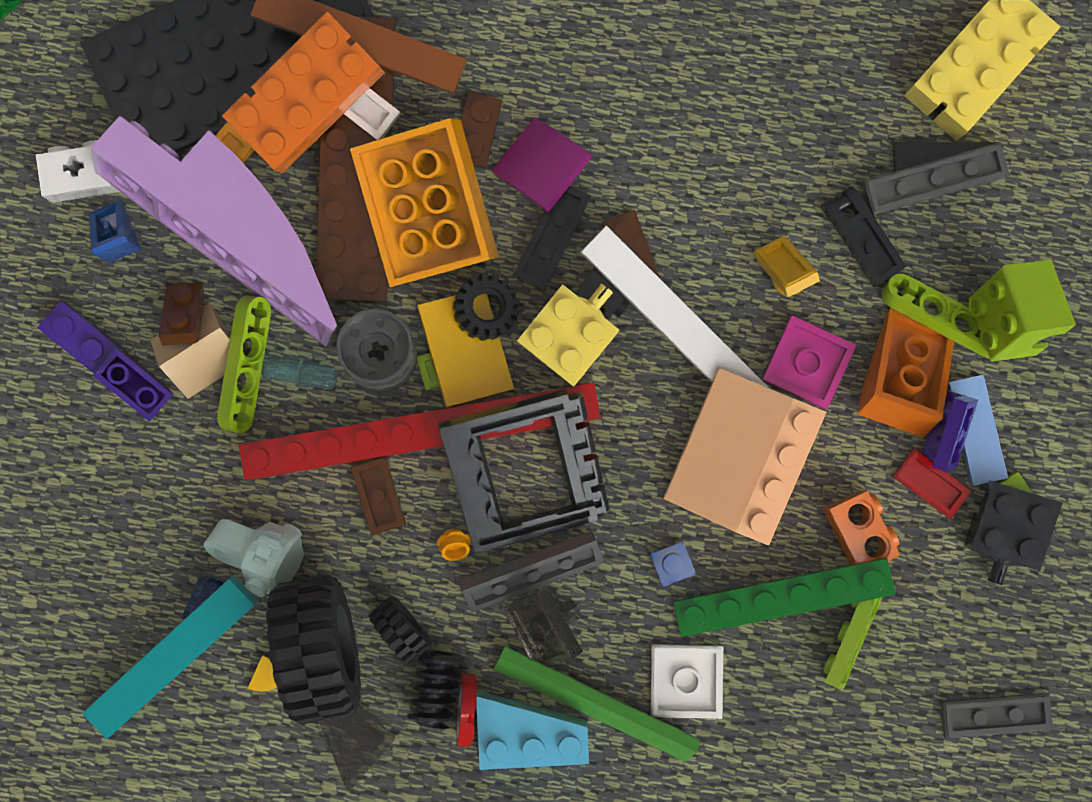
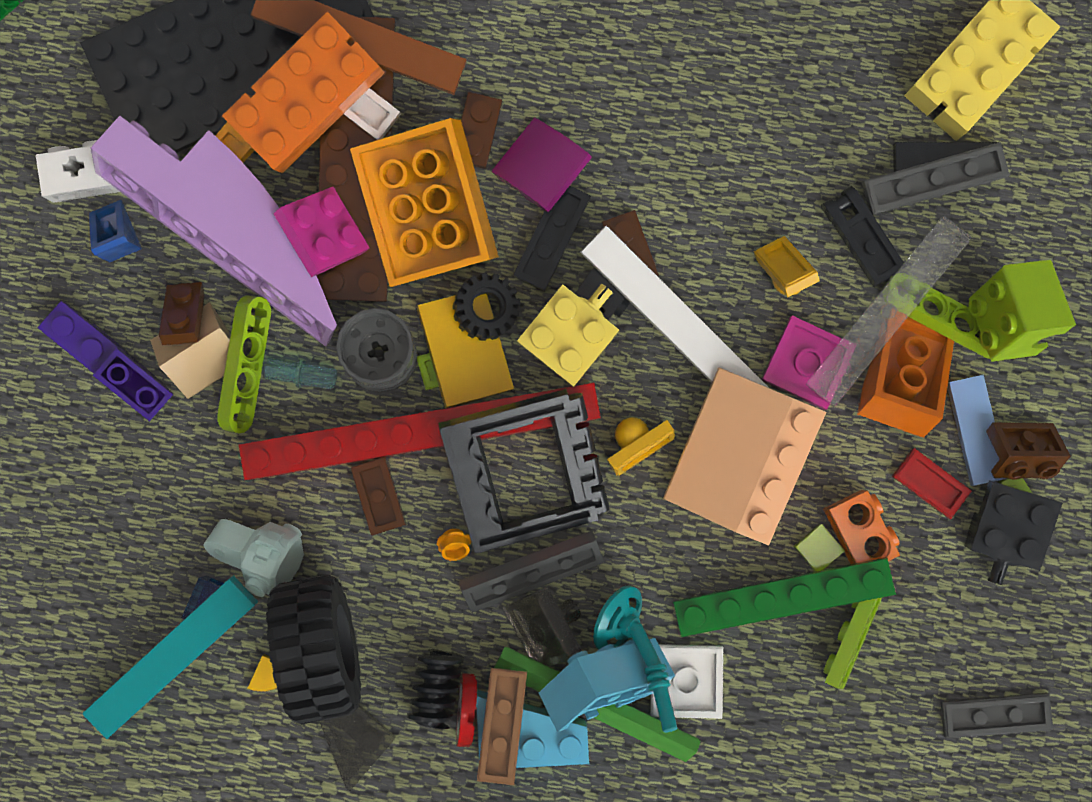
(321, 231): none -> dark pink plate
(400, 630): black tyre -> none
(502, 726): none -> medium nougat tile
(598, 681): none -> medium azure wedge
(624, 625): none -> teal dish
(638, 442): none -> yellow tile
(672, 563): plate -> none
(819, 548): none -> lime tile
(888, 310): none -> clear plate
(948, 437): dark purple bracket -> none
(1027, 450): none -> reddish brown bracket

